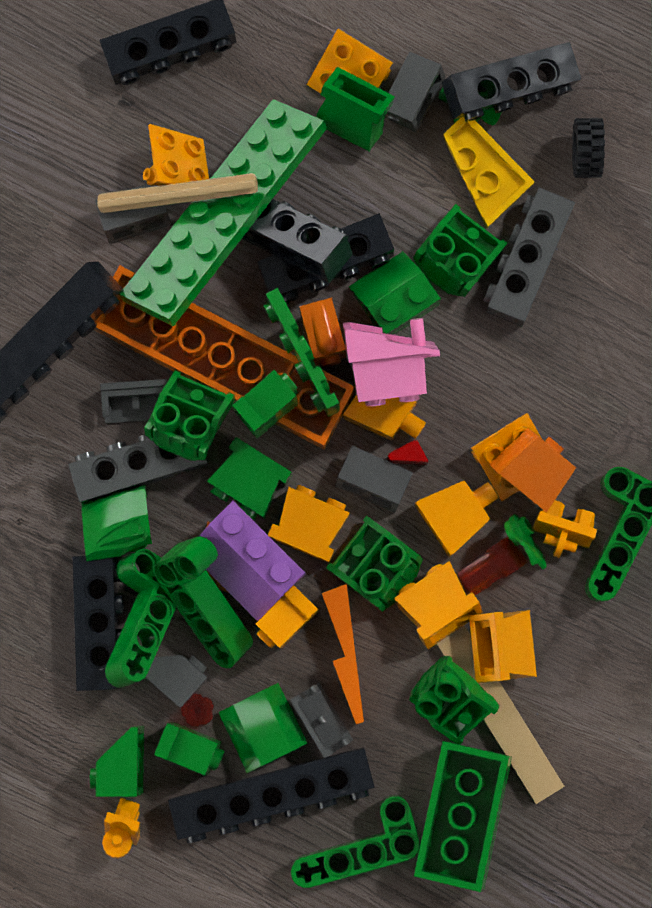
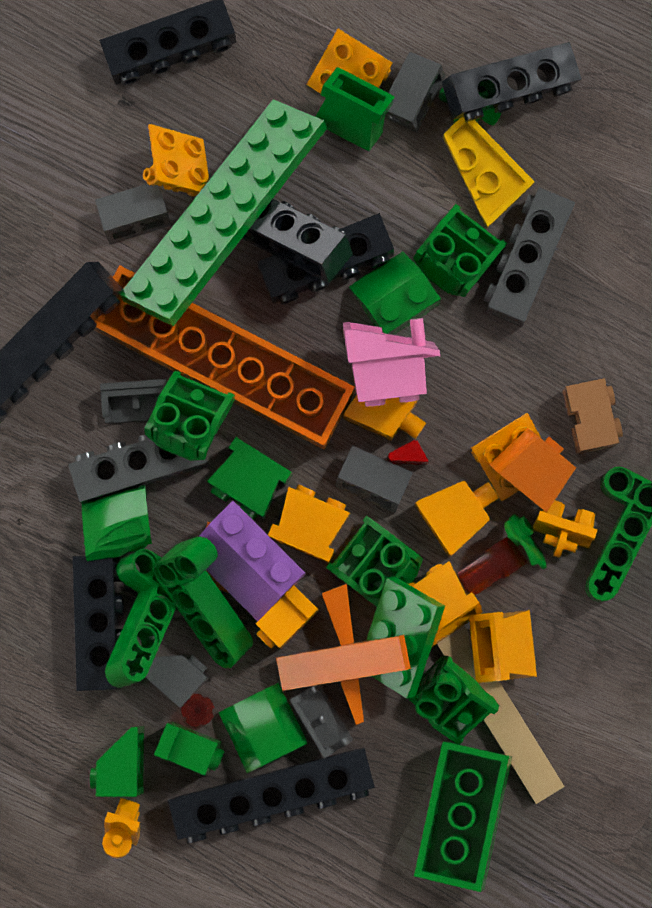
(177, 193): tan axle -> none
(267, 403): green hips -> none
(306, 368): green wing -> none
(323, 332): orange torso -> none
(343, 662): none -> orange slope
(353, 850): green beam -> none
(411, 614): none -> green plate
(588, 147): black tyre -> none
(593, 414): none -> medium nougat brick

